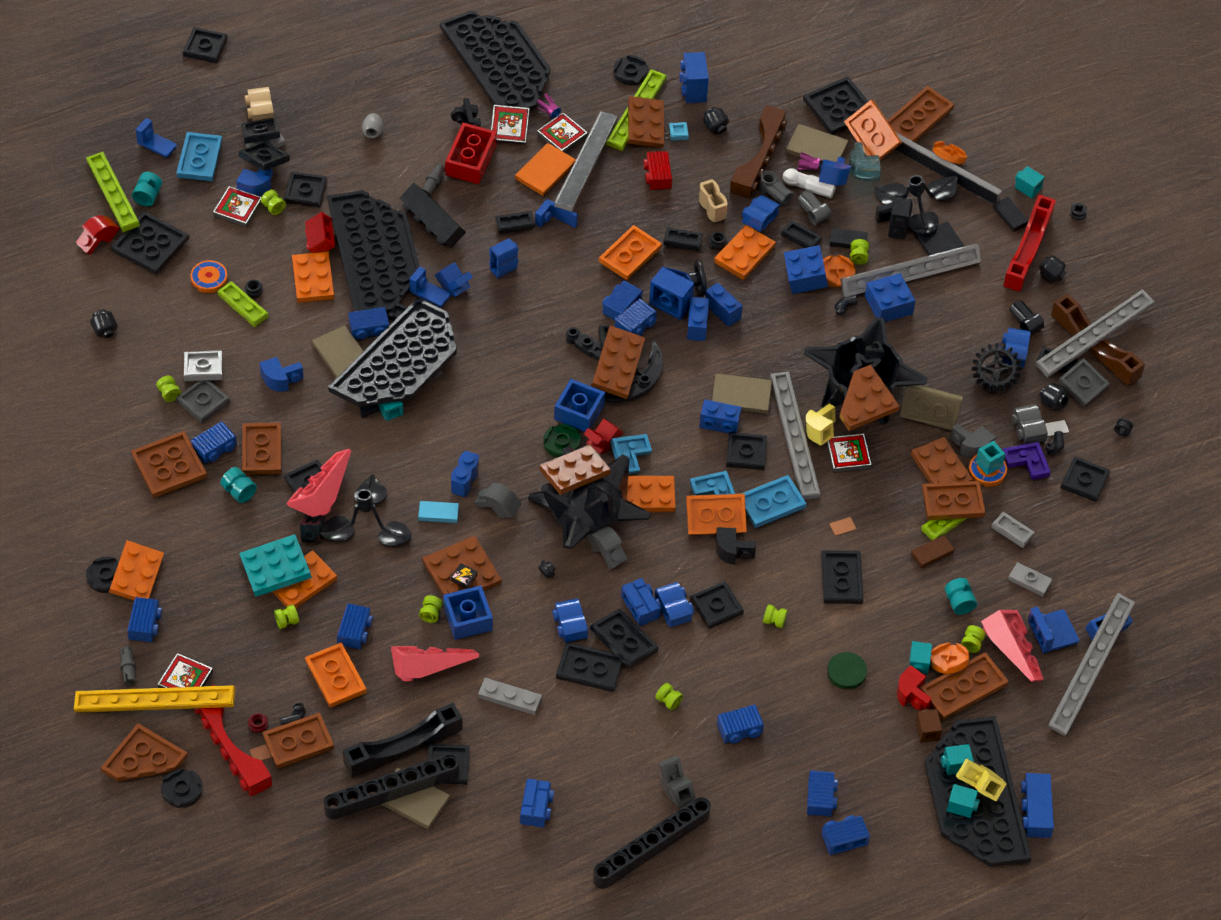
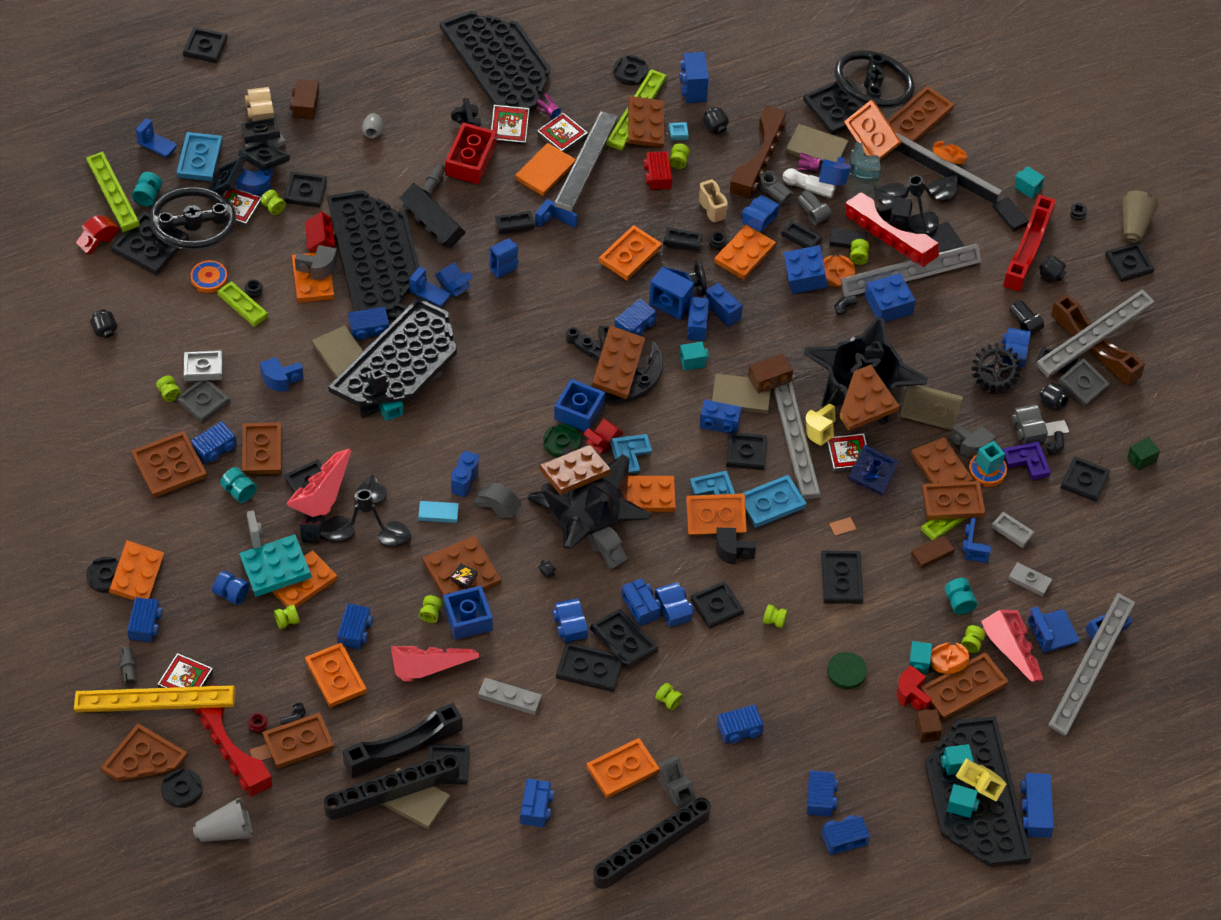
(192, 218): none -> black piece
(225, 824): none -> light grey cone
(227, 175): none -> black plate
(231, 588): none -> blue wheel
(254, 529): none -> light grey plate
(305, 99): none -> reddish brown brick
(319, 265): none -> dark grey brick
(377, 381): none -> black piece
(621, 299): blue brick -> none
(622, 768): none -> orange plate
(679, 156): none -> lime wheel
(693, 356): none -> teal brick
(770, 373): none -> reddish brown brick
(874, 78): none -> black piece
(875, 463): none -> clear blue plate
(917, 247): none -> red arch
(975, 552): none -> blue bracket
(1123, 427): black bush -> none
(1129, 262): none -> black tile
(1137, 214): none -> dark tan cone
(1143, 454): none -> dark green brick

